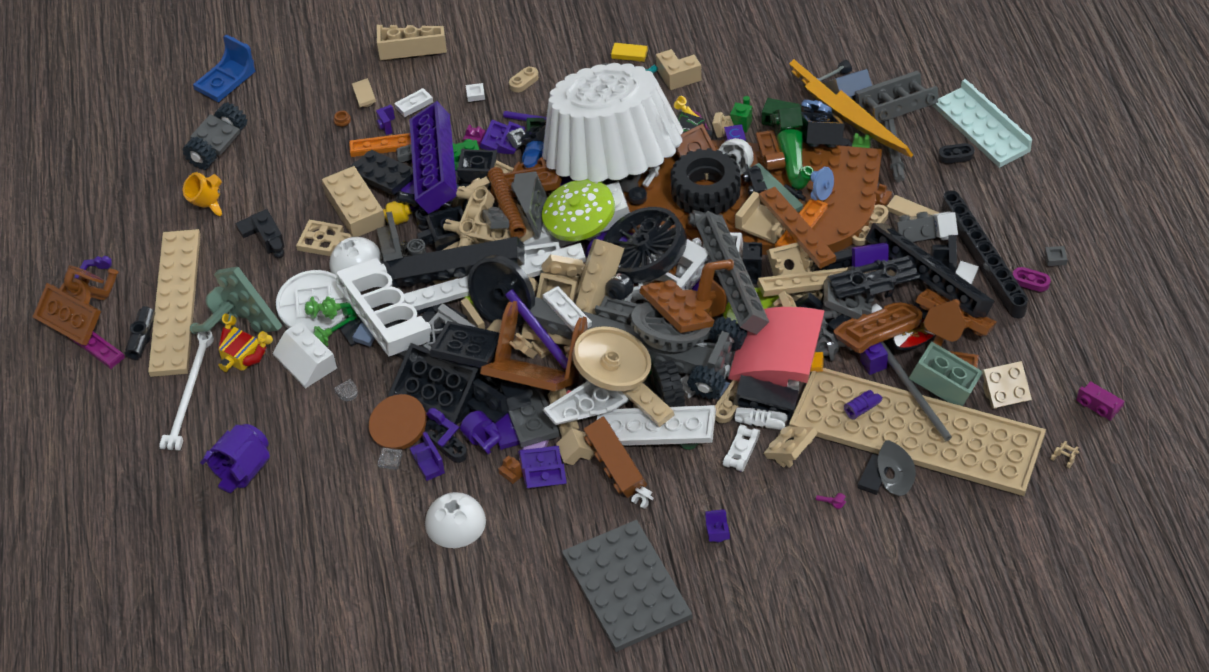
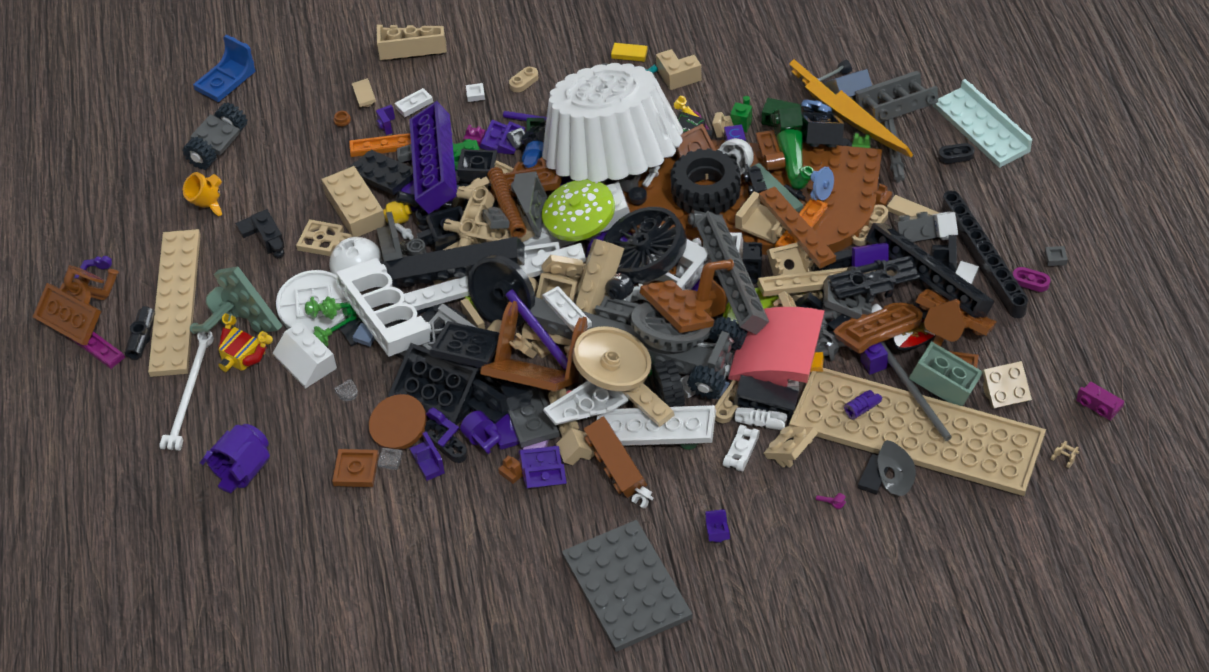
(355, 468): none -> dark orange plate
(406, 233): none -> white piece
(455, 520): white piece -> none

